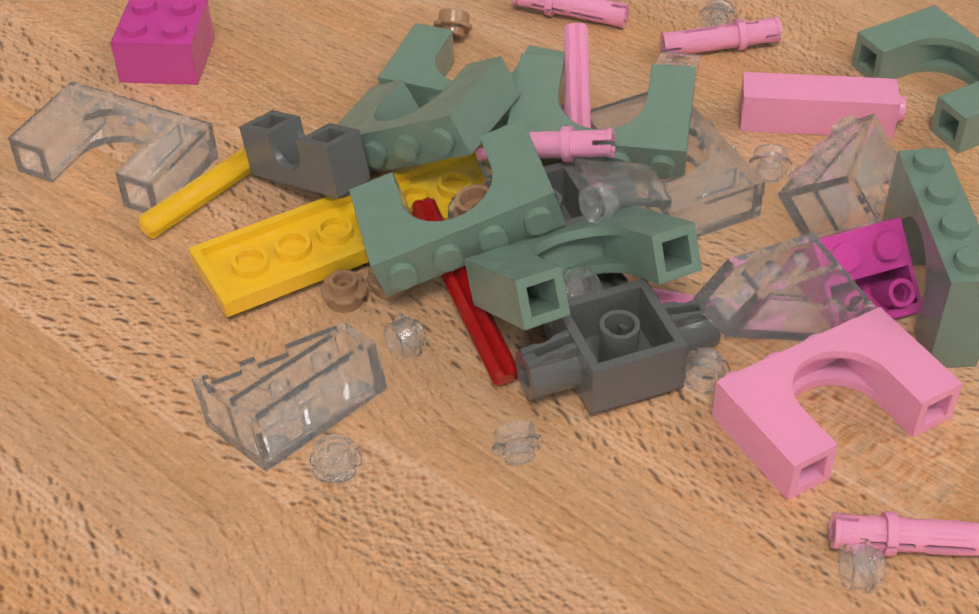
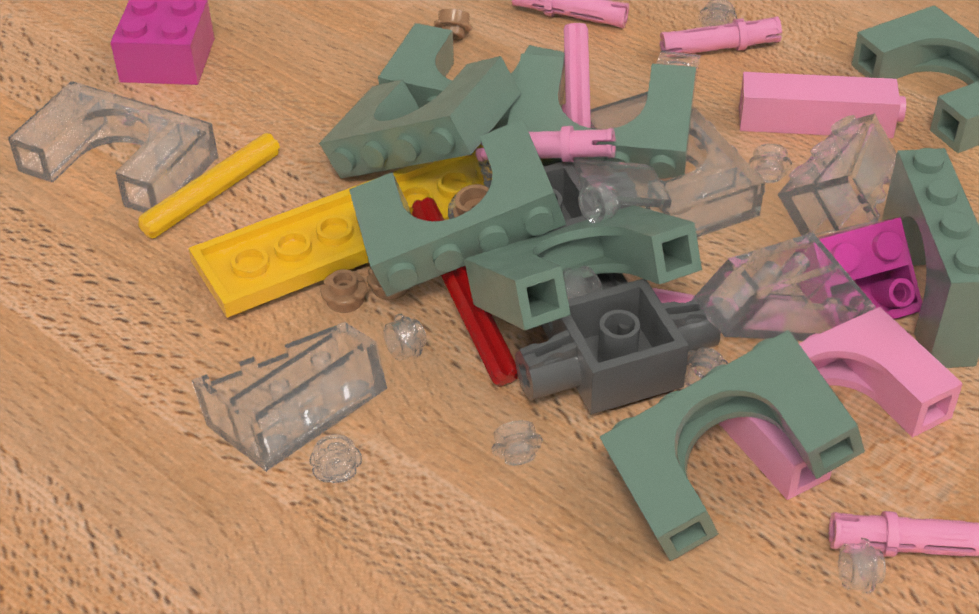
(321, 162): dark grey arch -> none
(767, 383): none -> sand green arch

